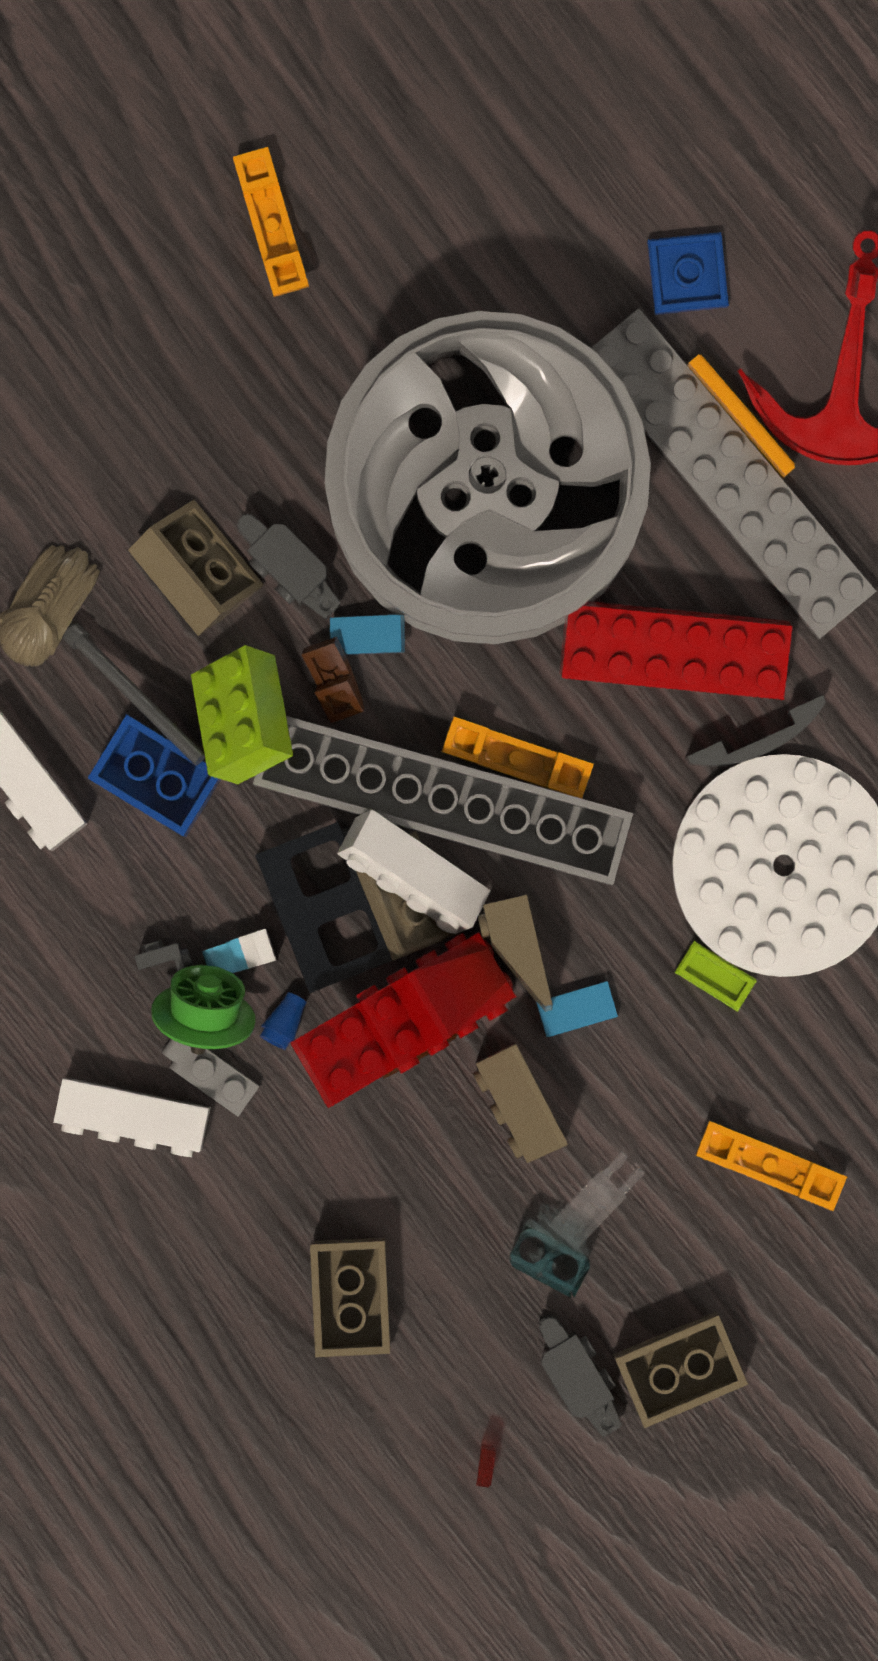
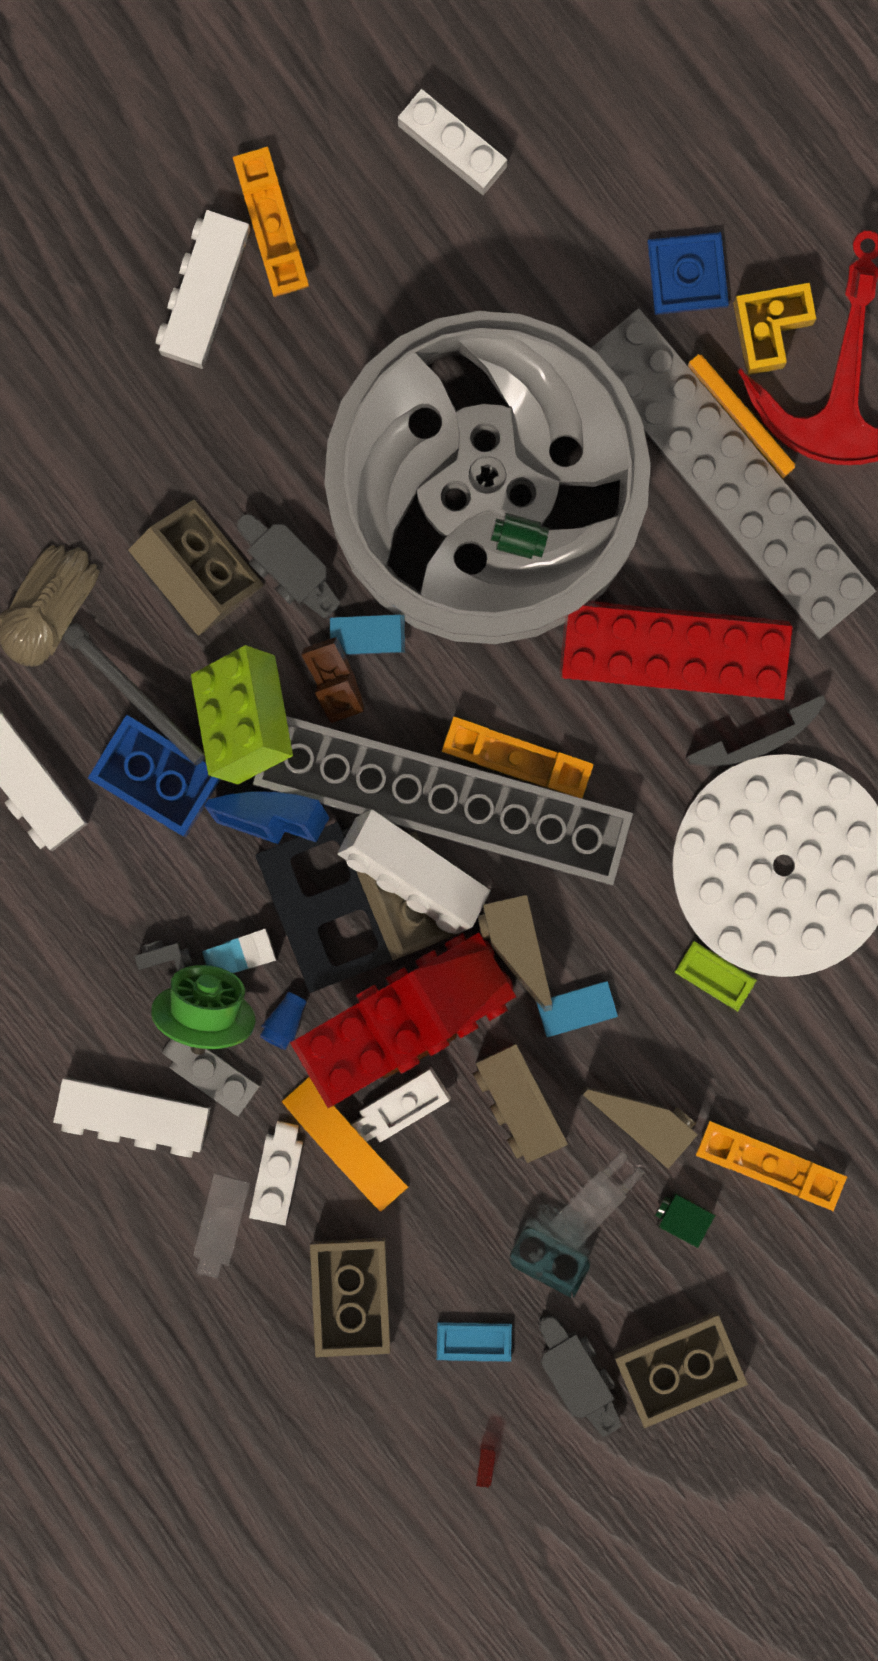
(204, 288): none -> white brick
(220, 1224): none -> clear hinge
(270, 814): none -> blue slope
(277, 1175): none -> white hinge
(345, 1146): none -> light orange slope
(402, 1106): none -> white hinge
(452, 142): none -> white brick
(474, 1341): none -> dark azure tile
(519, 536): none -> dark green brick
(651, 1125): none -> dark tan slope
(684, 1219): none -> dark green brick
(764, 316): none -> yellow brick

